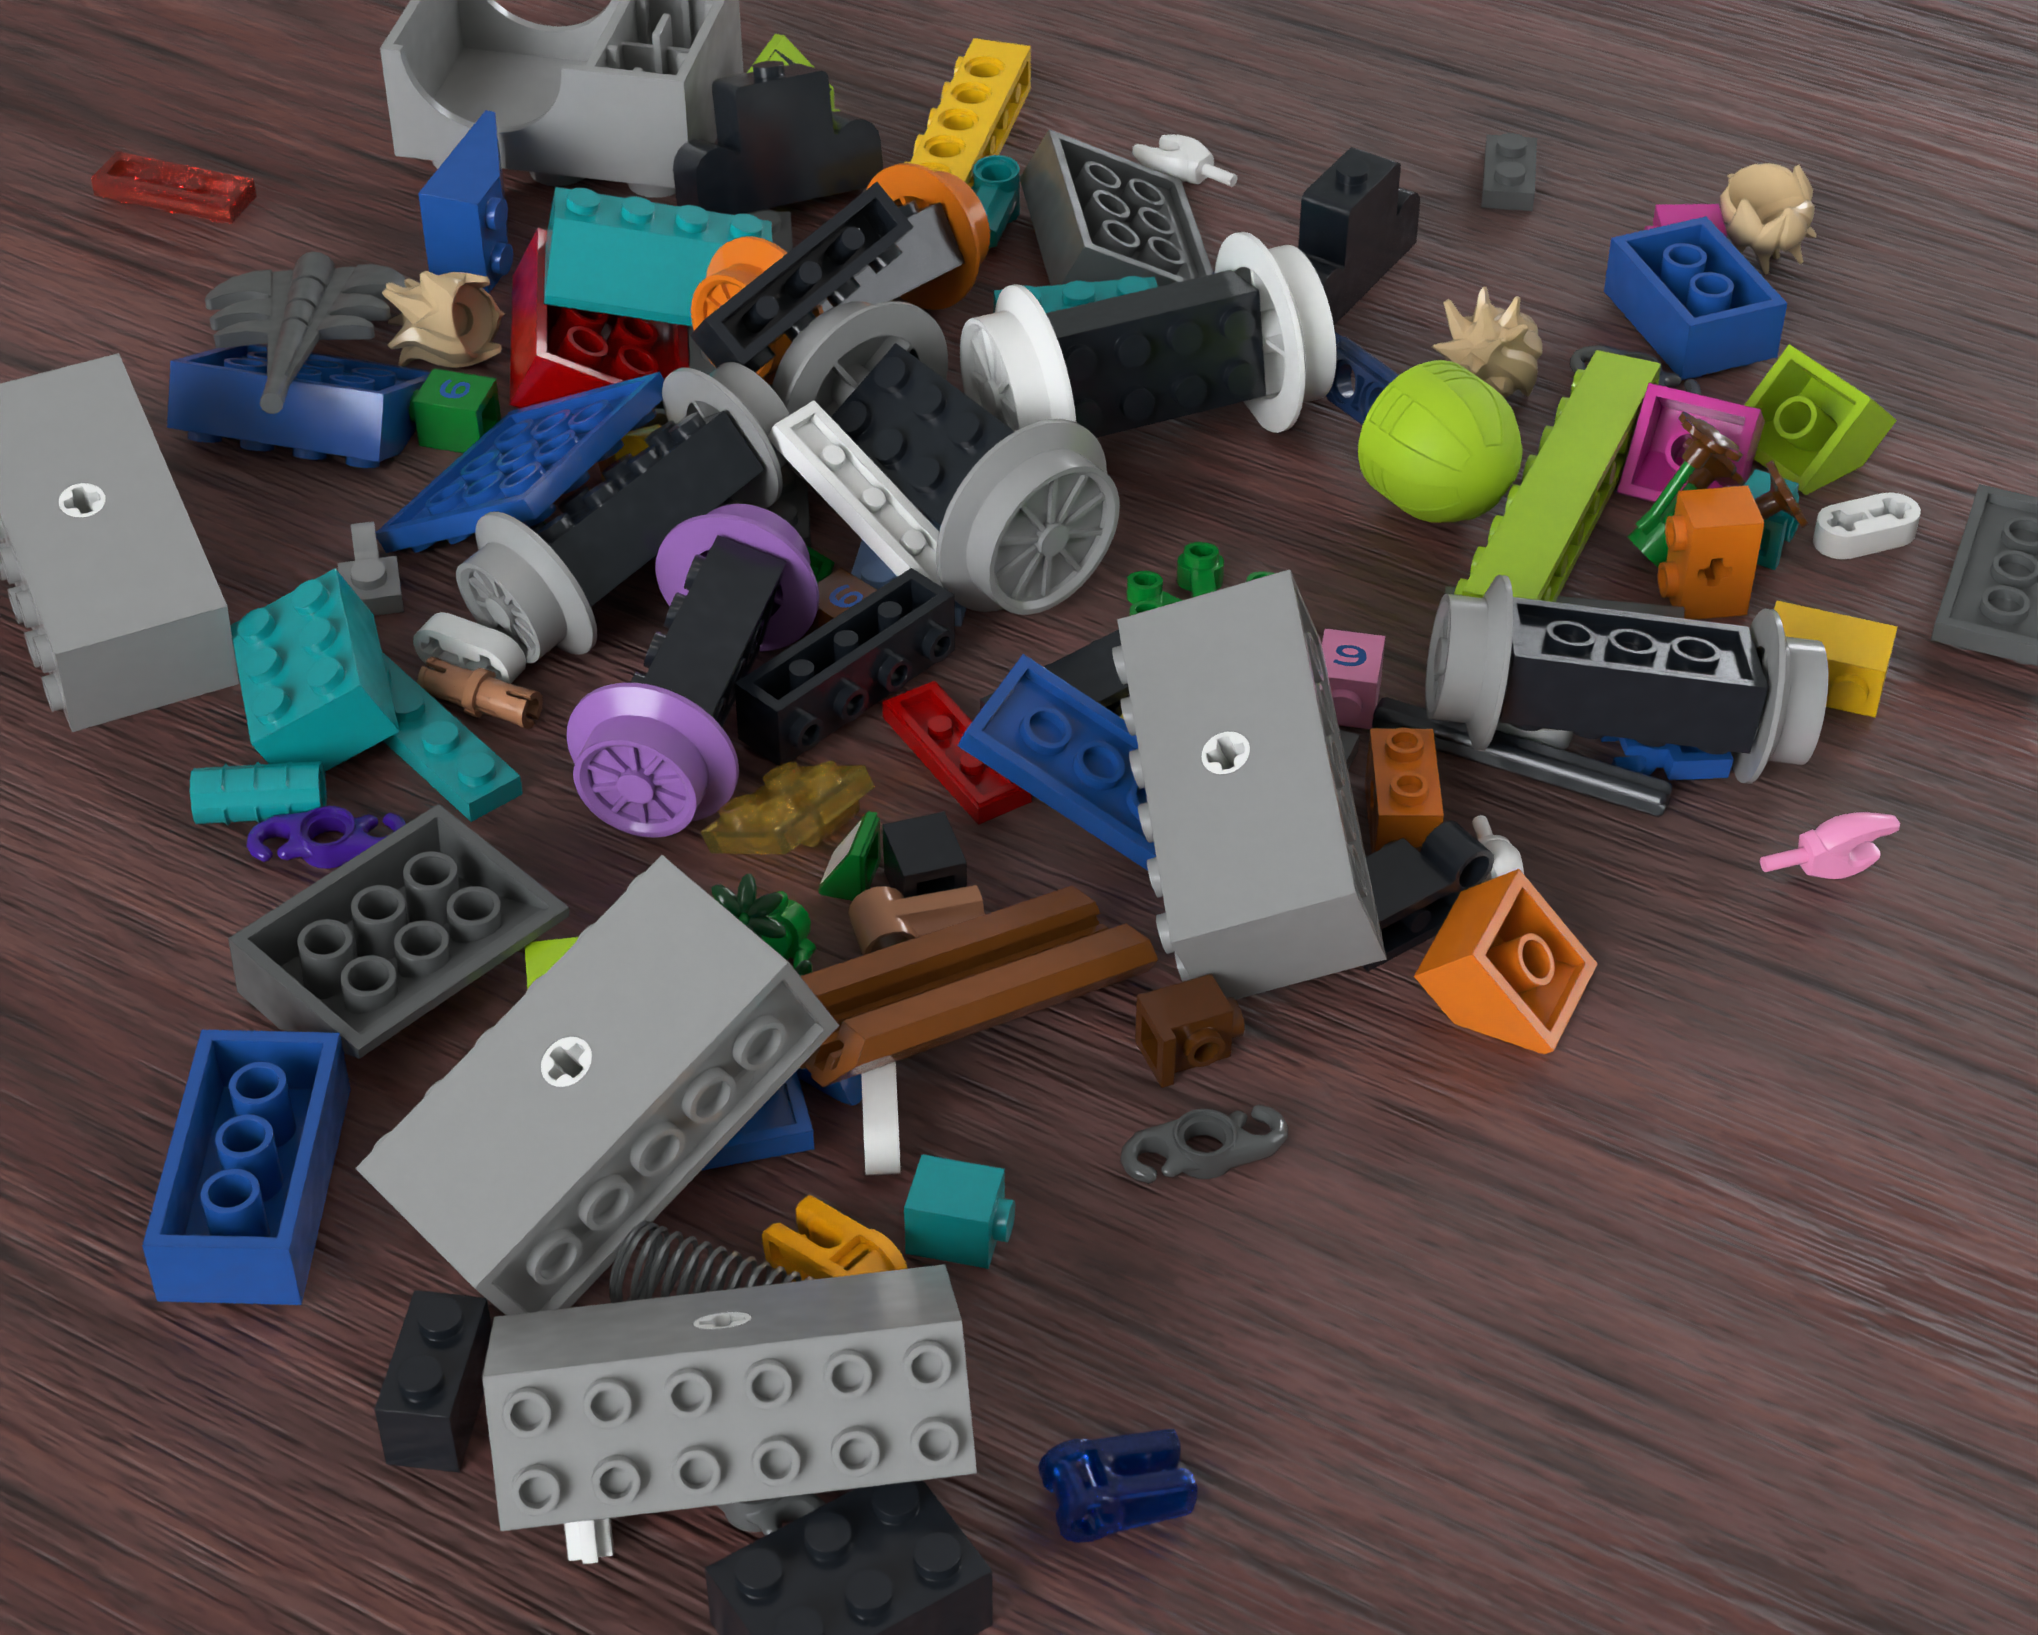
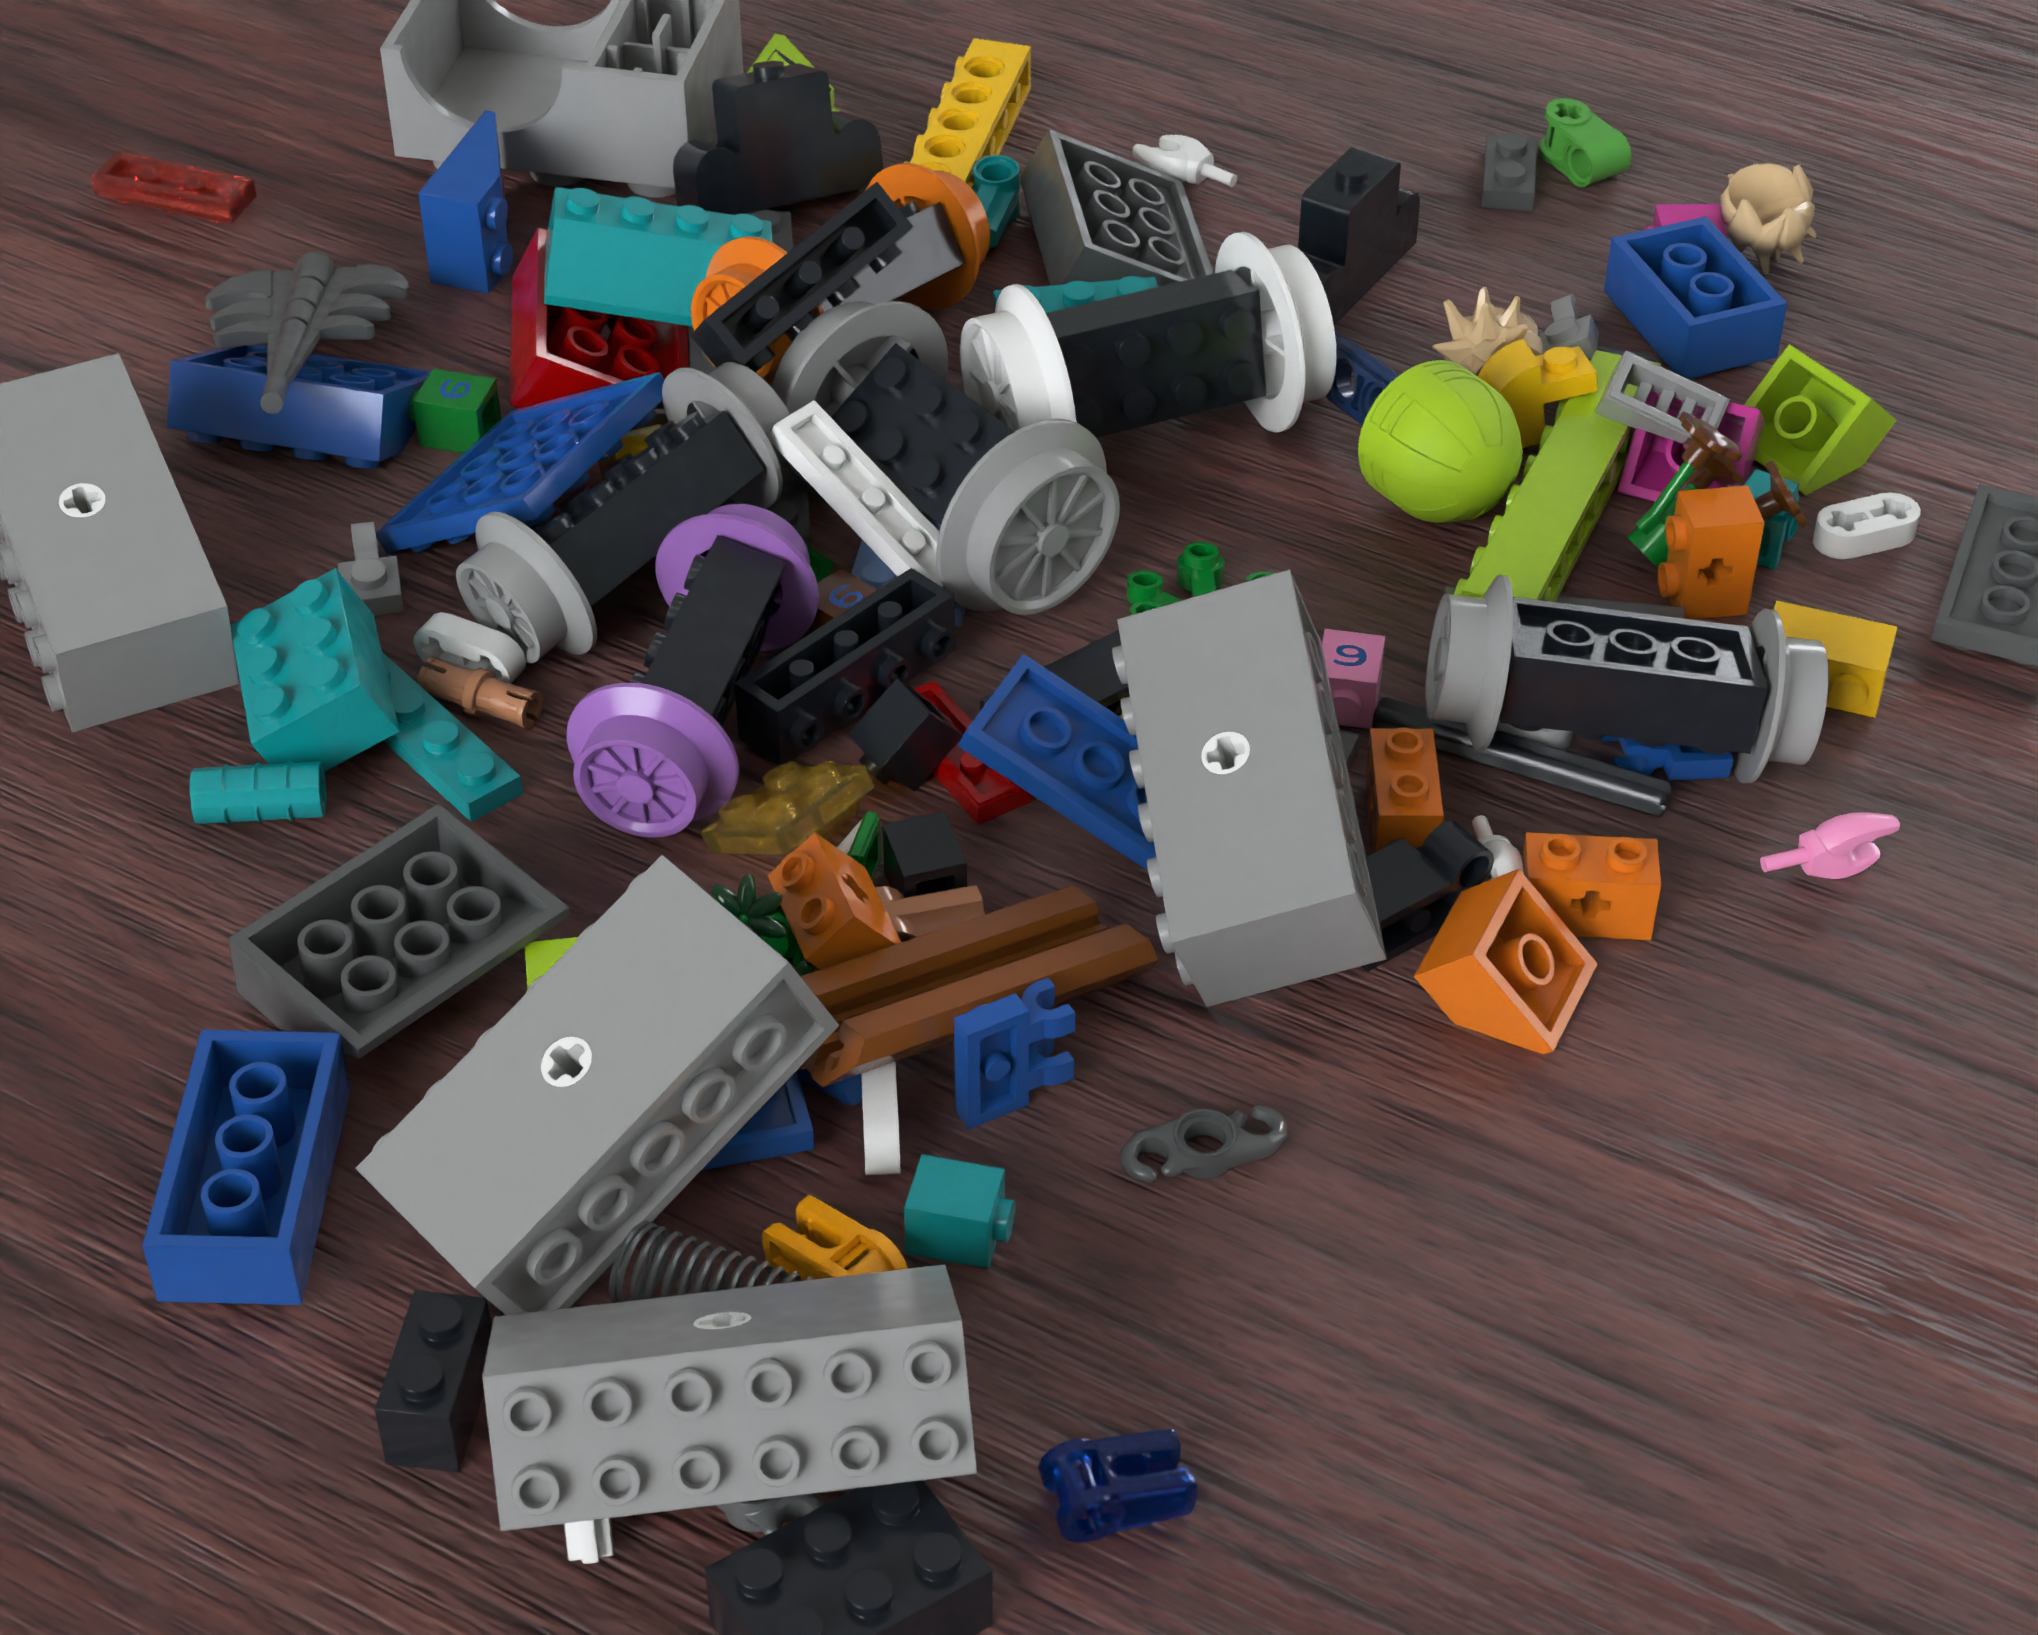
(304, 826): dark purple piece -> none
(445, 319): tan hair -> none
(831, 904): none -> orange brick
(904, 736): none -> black brick
(1004, 1053): none -> blue plate
(1186, 1026): reddish brown brick -> none
(1534, 380): none -> yellow brick
(1570, 329): none -> light grey plate
(1582, 144): none -> bright green piece
(1597, 882): none -> orange brick
(1652, 377): none -> light grey slope

